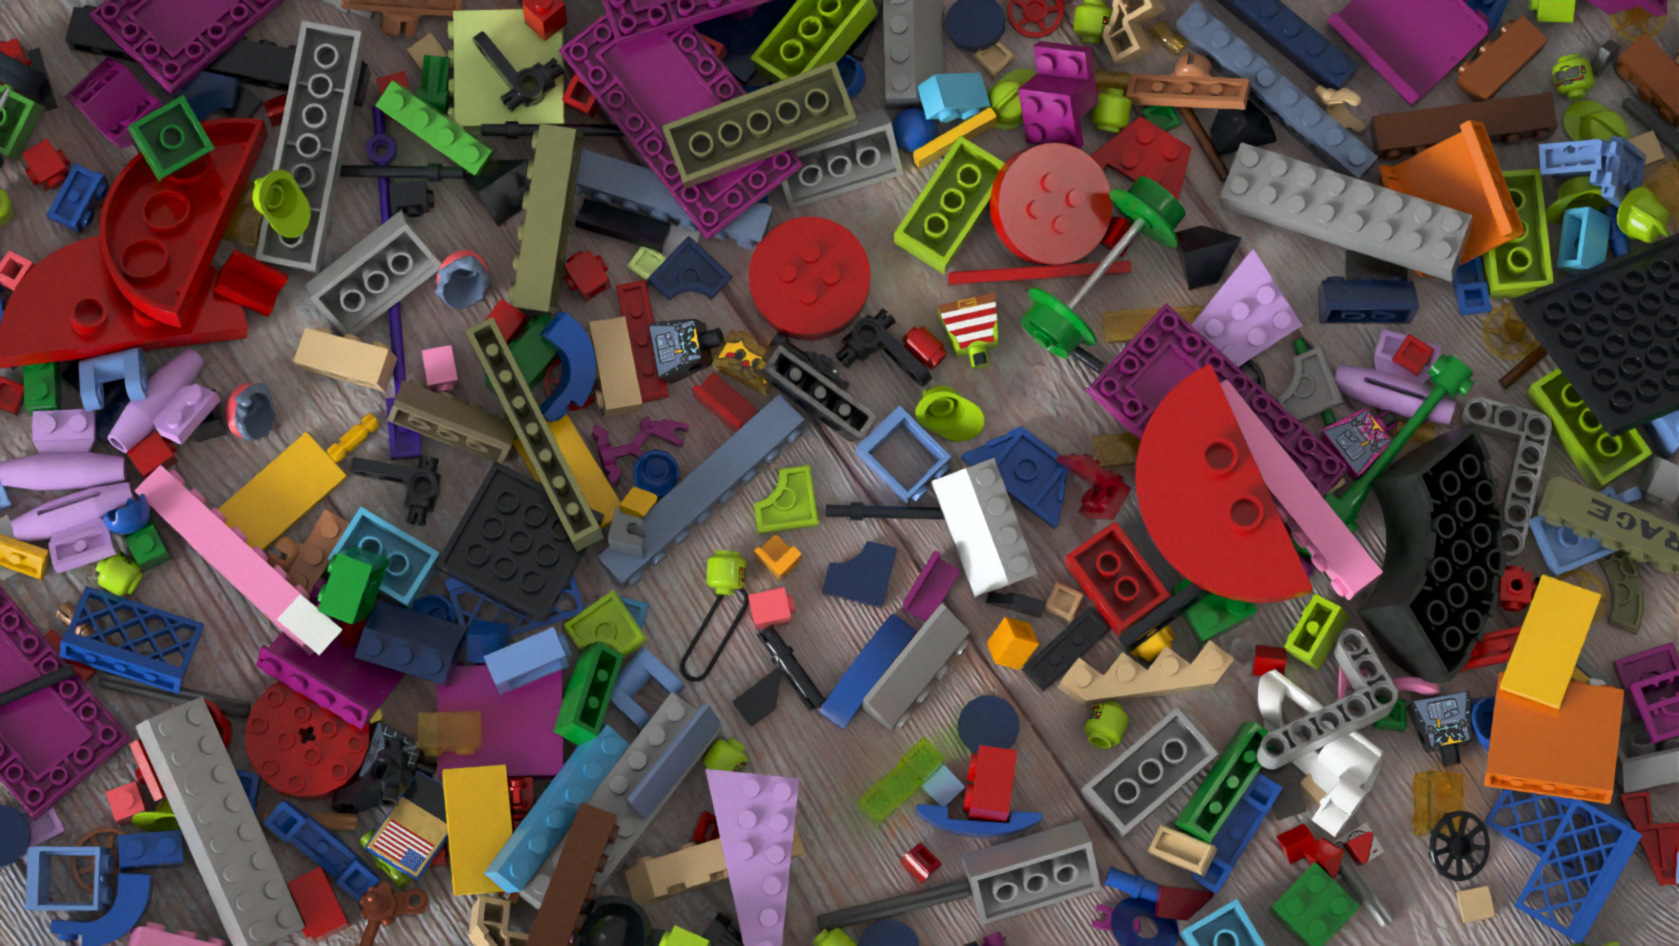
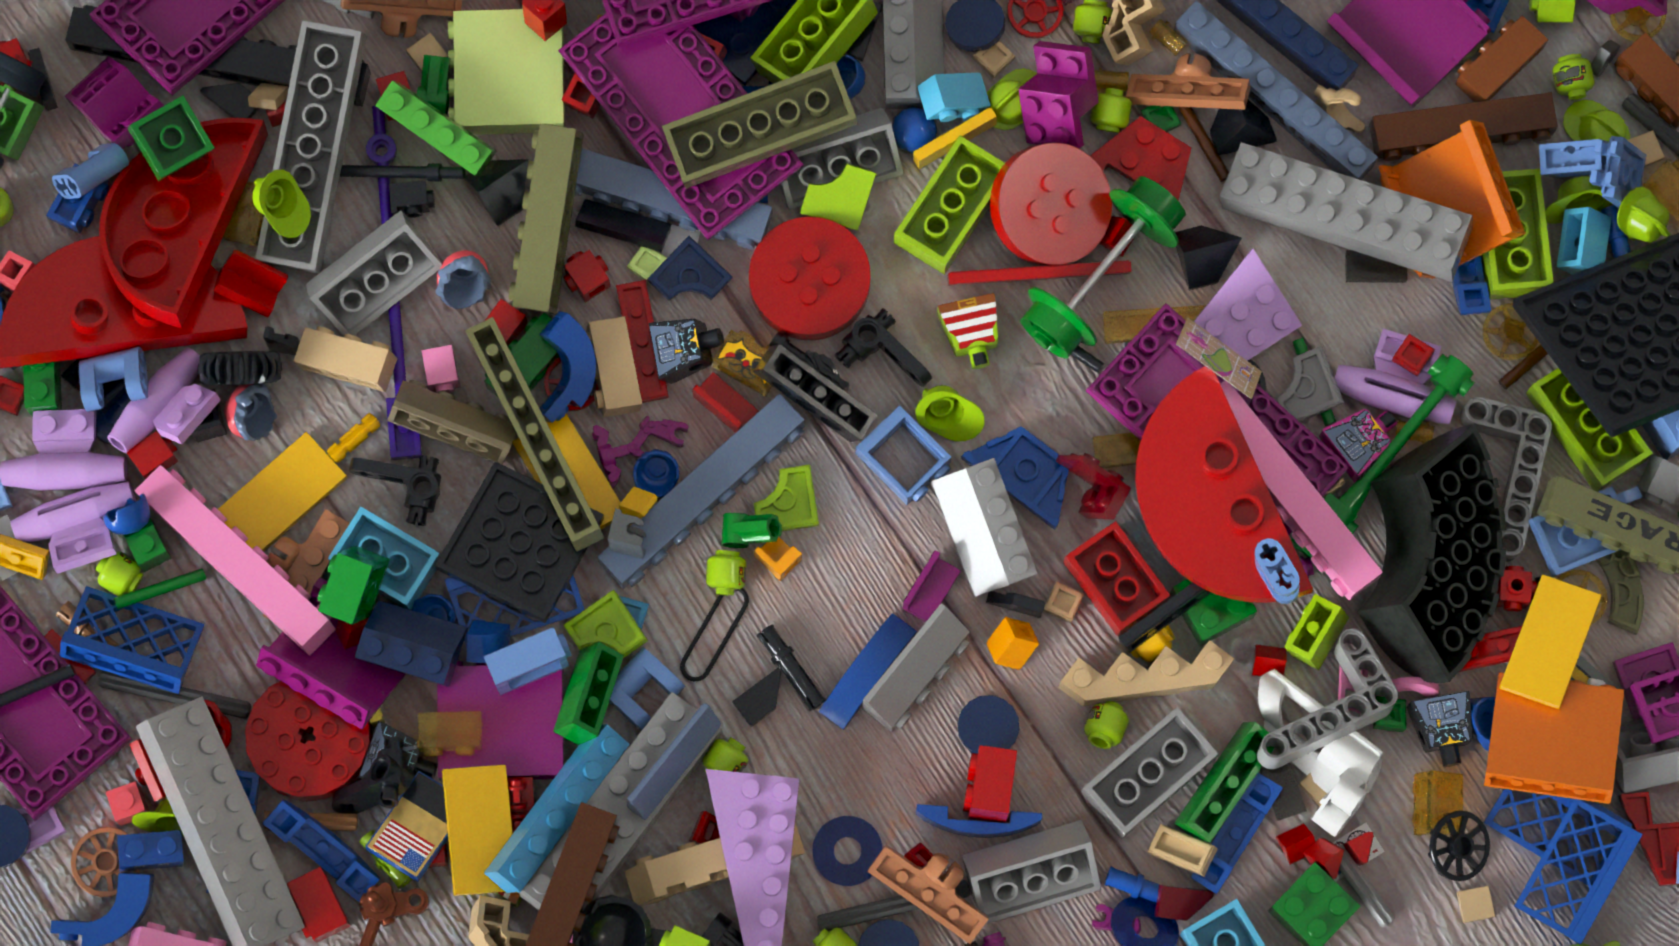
(39, 878): medium blue window -> none
(46, 165): red brick -> none
(101, 165): none -> medium blue connector
(159, 588): none -> green bar
(209, 92): dark blue tile -> none
(239, 367): none -> black gear
(268, 96): none -> tan tile
(281, 343): none -> black tile
(309, 624): white sticker -> none
(513, 130): black bar -> none
(541, 75): black piece -> none
(743, 529): none -> green piece
(771, 608): coral brick -> none
(824, 845): none -> clear blue gear
(842, 198): none -> lime tile
(858, 511): black bar -> none
(862, 578): dark blue tile -> none
(901, 782): clear neon green arch -> none
(924, 347): red brick -> none
(931, 890): none -> nougat plate
(943, 786): light blue tile -> none
(1066, 649): black tile -> none
(1219, 358): none -> sticker
(1270, 569): none -> medium blue connector
(1367, 301): dark blue slope -> none

